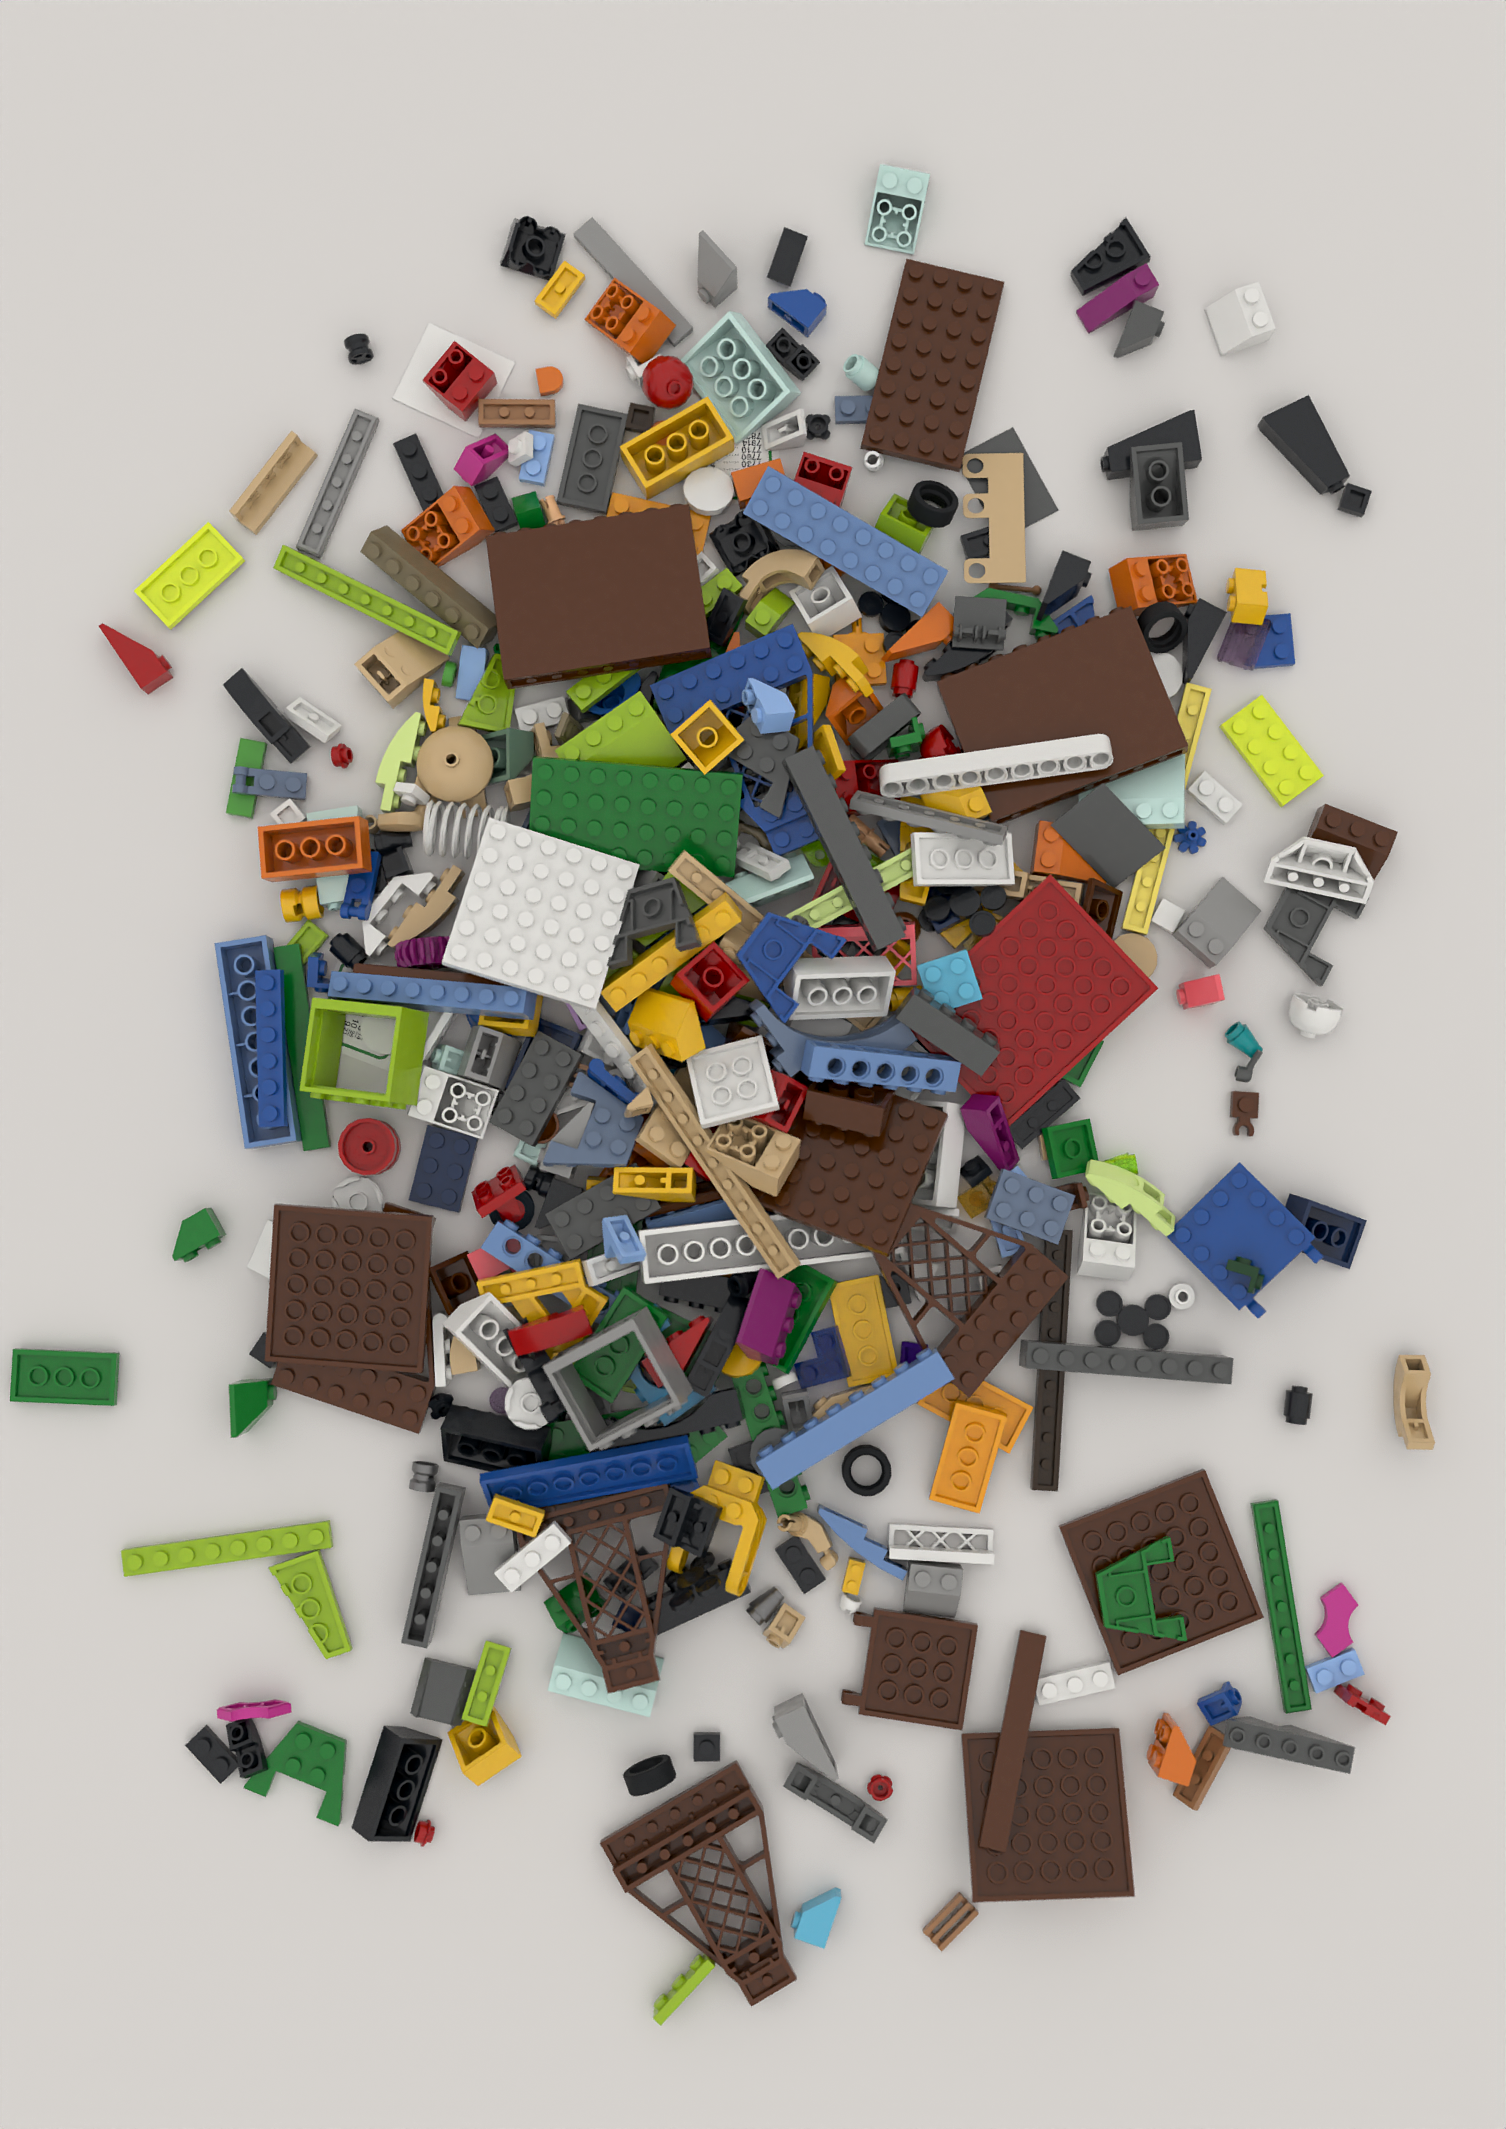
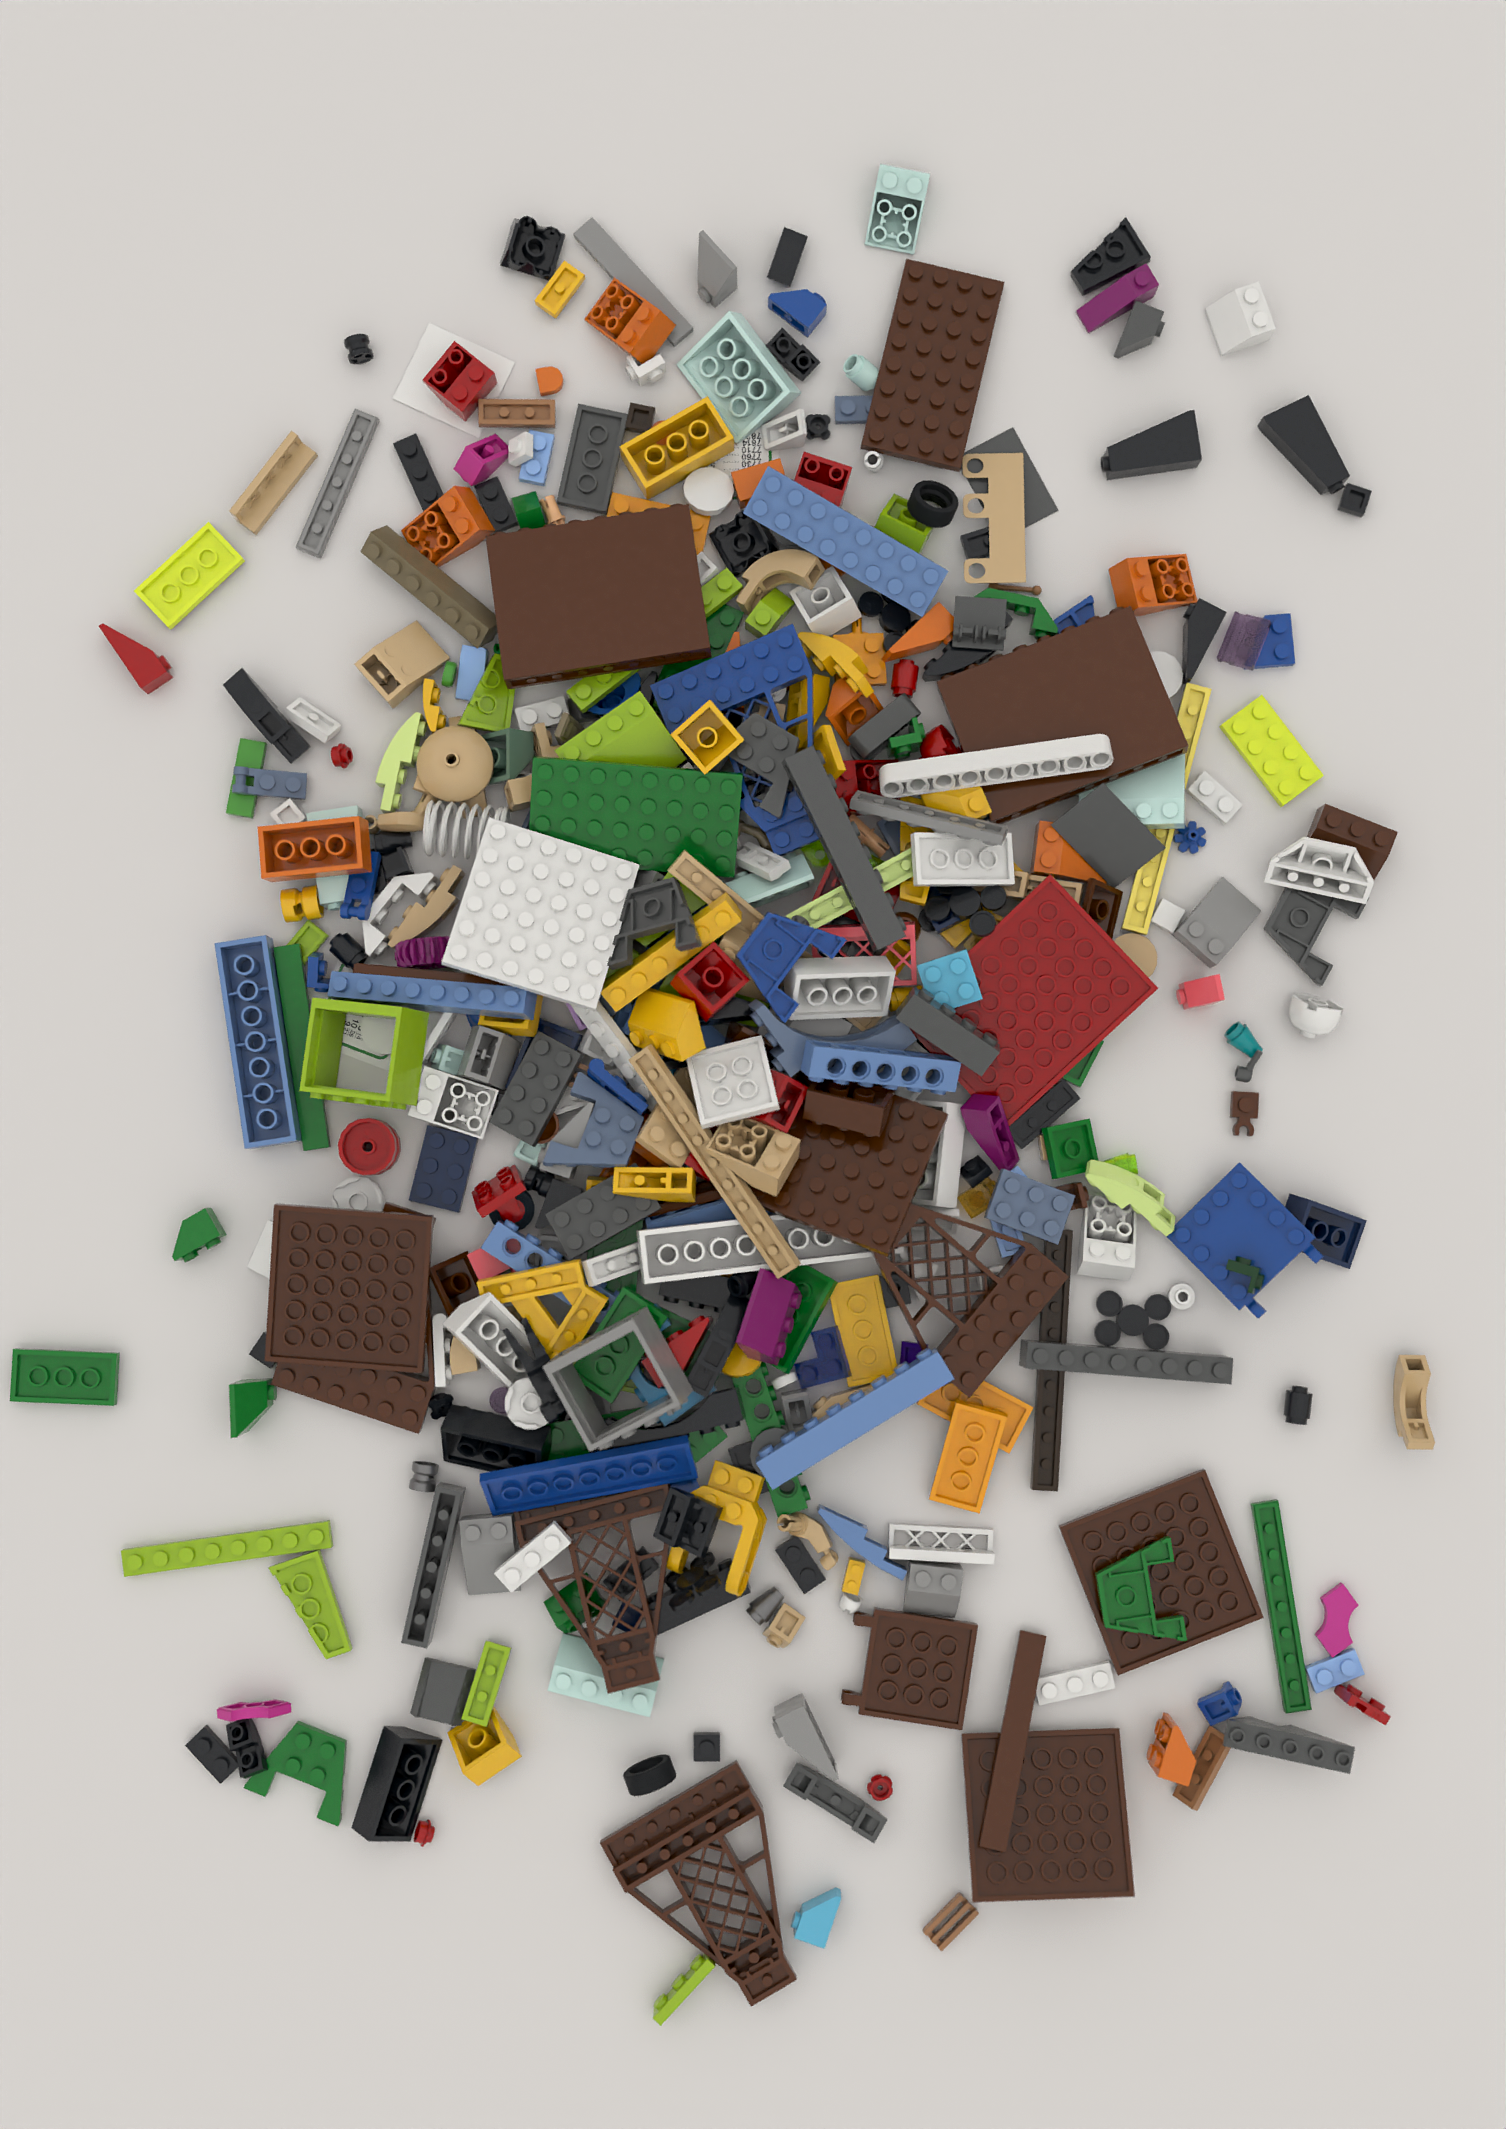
(271, 1048): blue plate -> none
(367, 600): lime plate -> none
(411, 794): white plate -> none
(515, 1515): yellow plate -> none
(550, 1331): red slope -> none
(621, 1240): light blue slope -> none
(640, 1105): tan slope -> none
(667, 382): red cylinder -> none
(725, 616): black plate -> none
(768, 707): light blue slope -> none
(885, 1476): black tyre -> none
(1065, 583): black slope -> none
(1157, 486): dark grey slope -> none
(1170, 639): black tyre -> none
(1246, 598): yellow brick -> none

